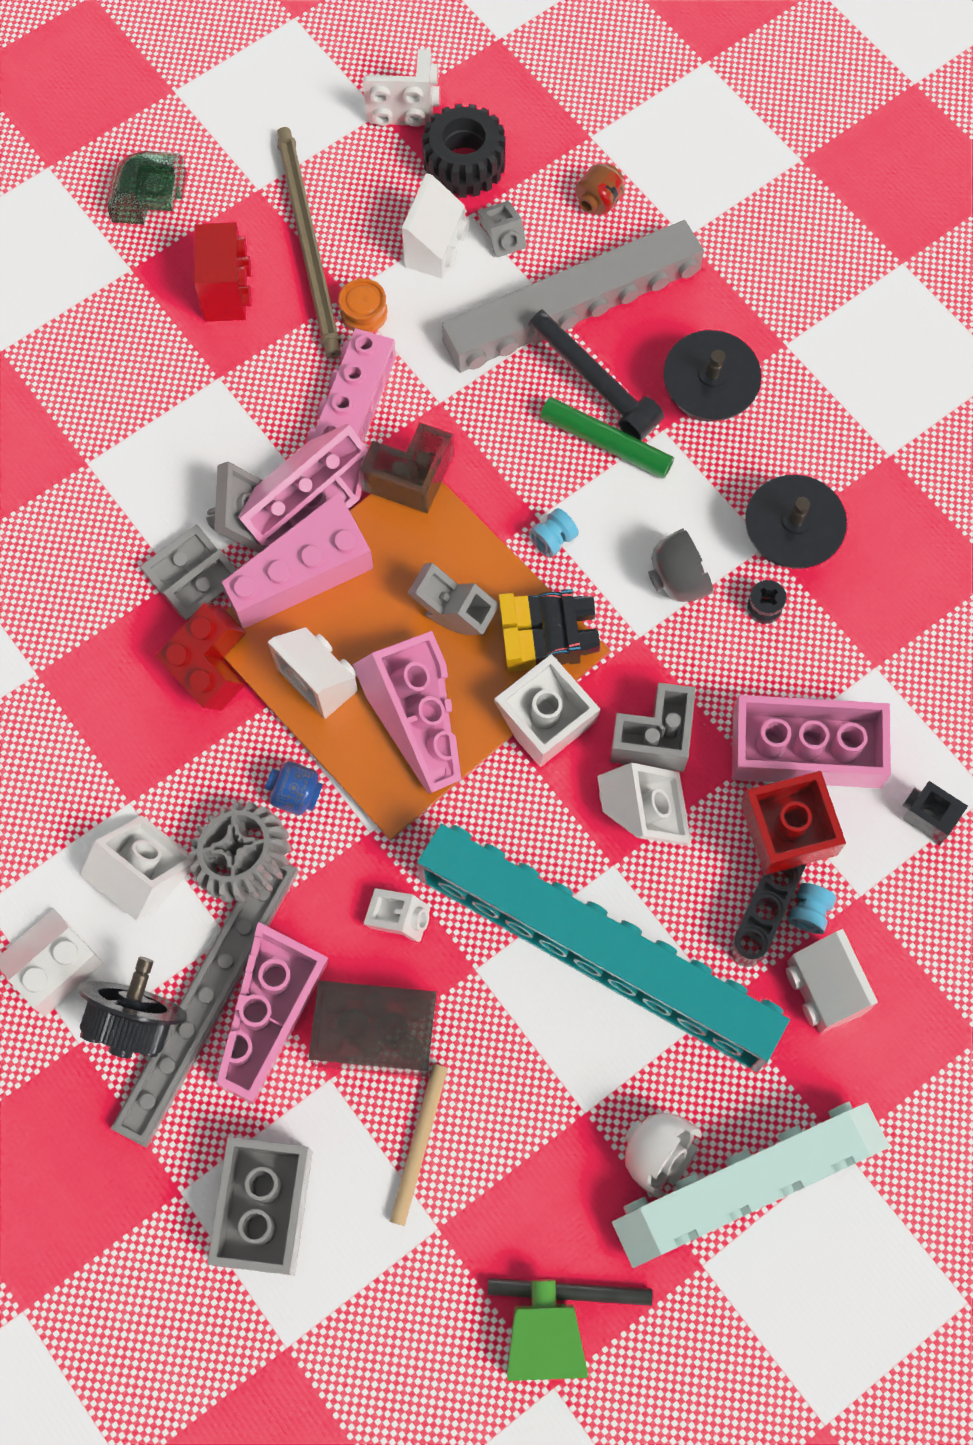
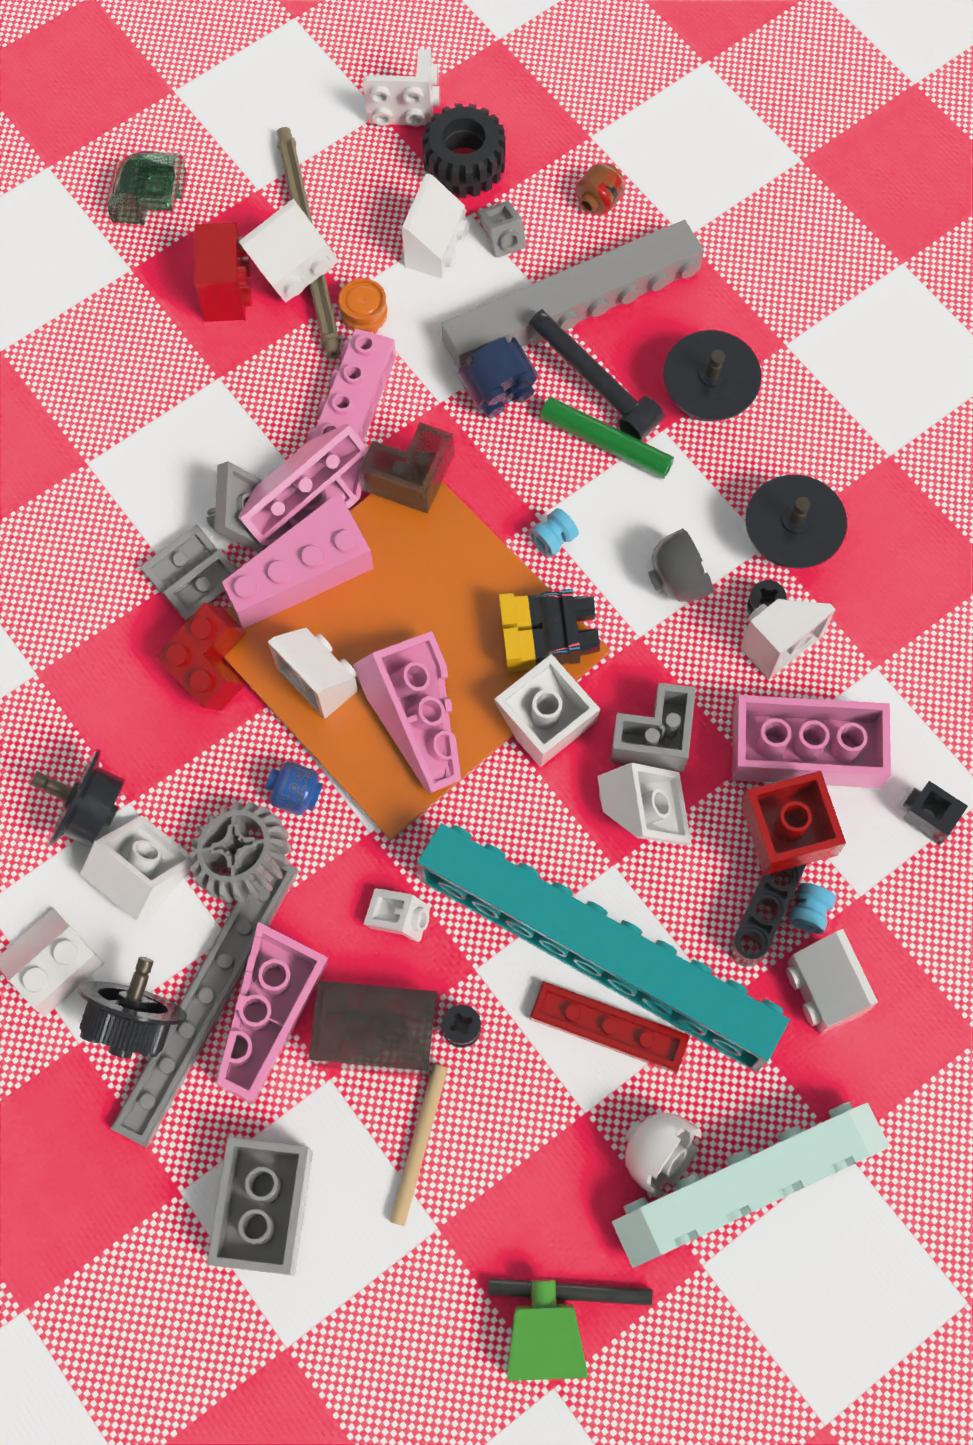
(86, 804): none -> black piece
(289, 251): none -> white slope
(453, 605): light grey brick -> none
(464, 1033): none -> black wheel
(498, 376): none -> dark blue brick
(609, 1027): none -> red tile
(784, 632): none -> white slope

